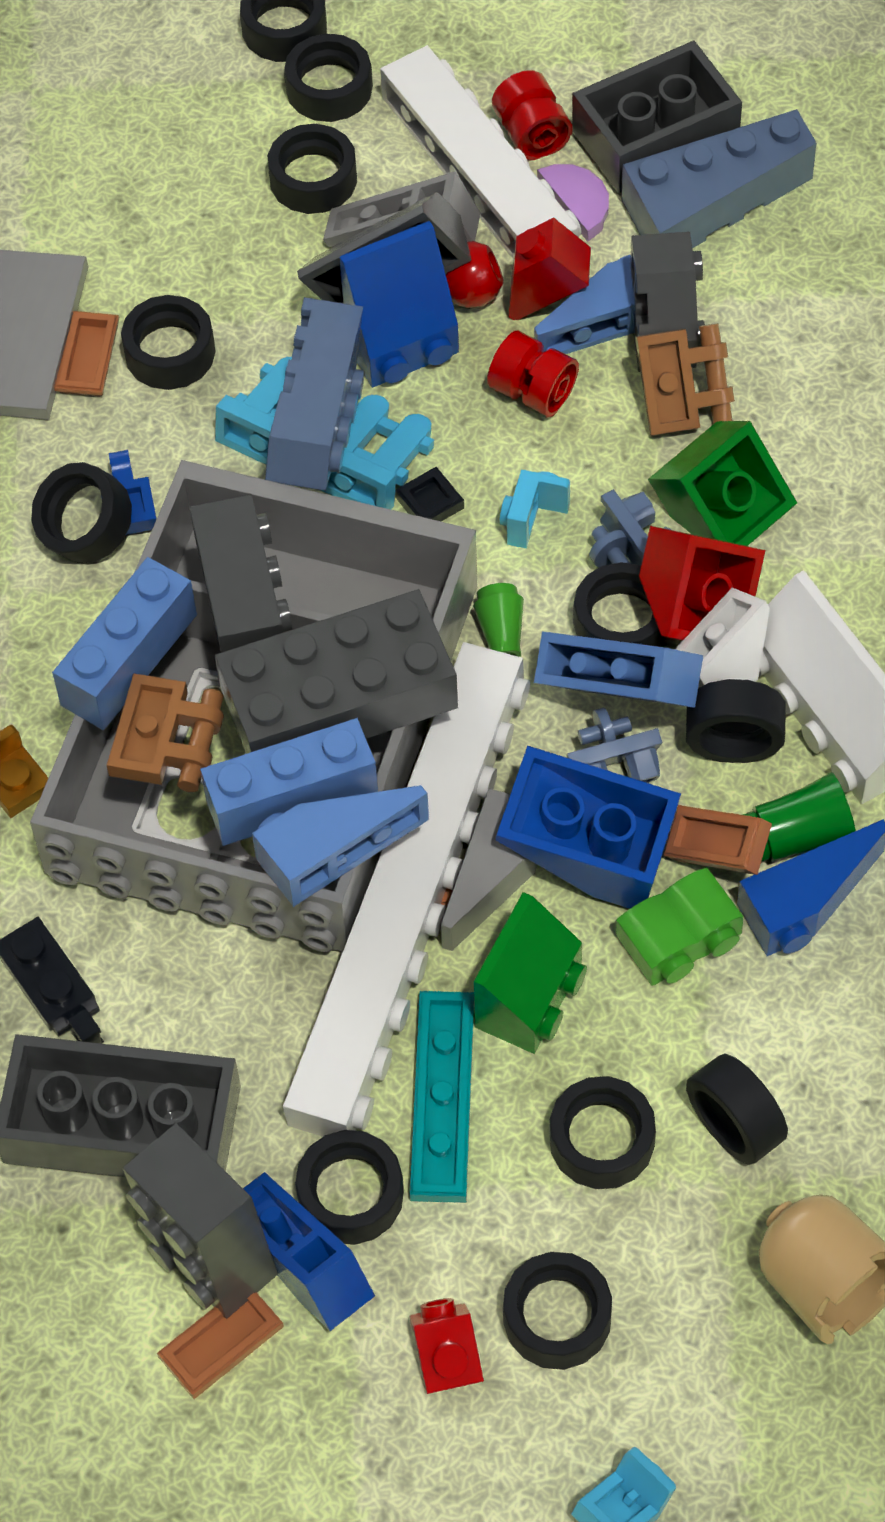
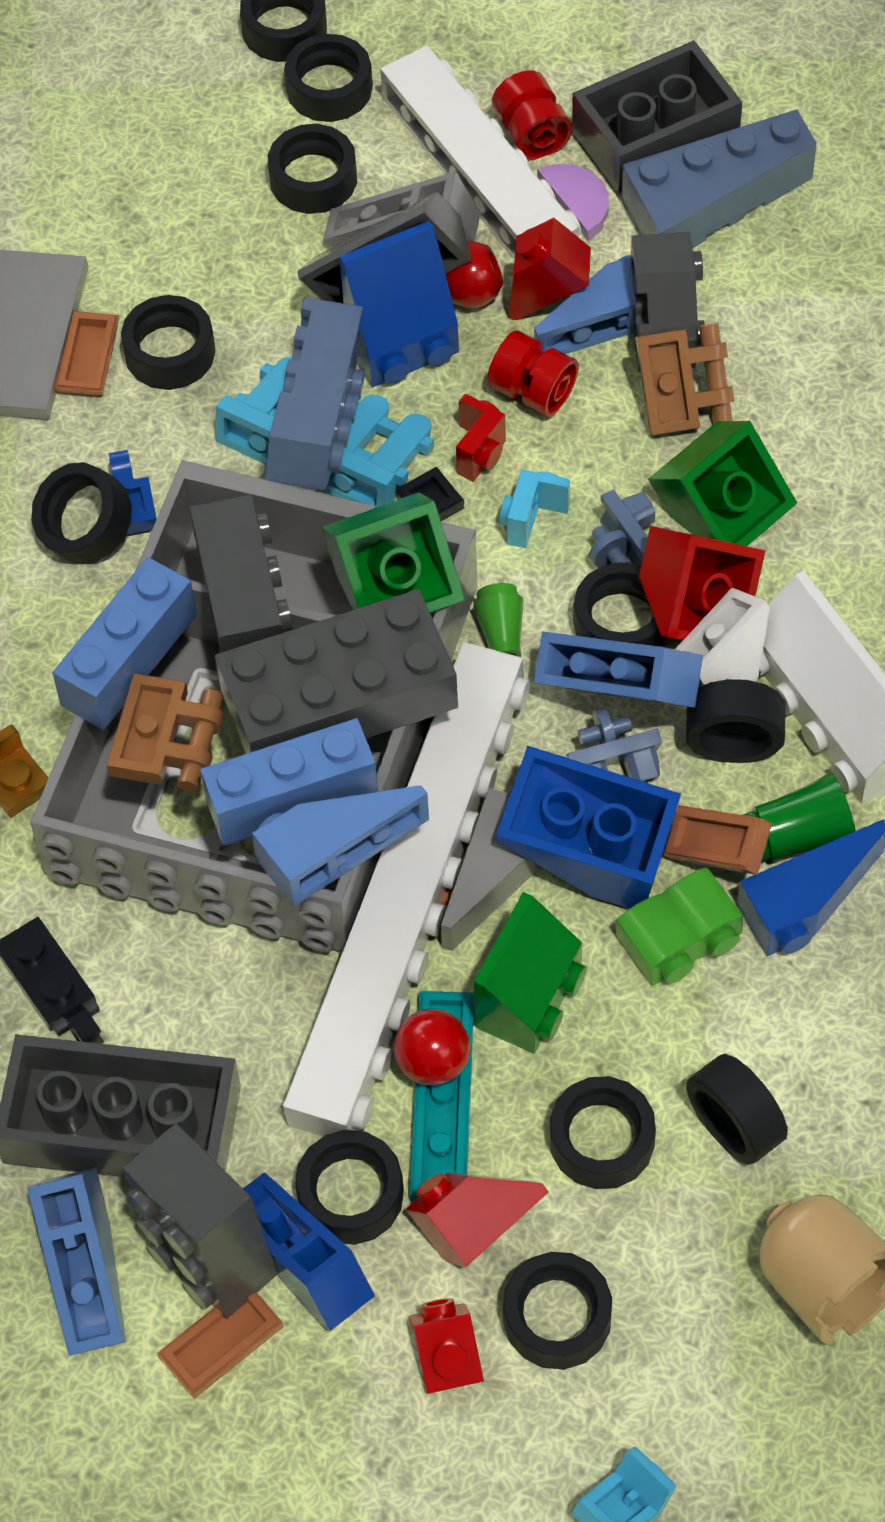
(79, 1259): none -> medium blue slope
(394, 553): none -> green slope
(432, 1047): none -> red piece
(470, 1211): none -> slope
(483, 441): none -> red bracket

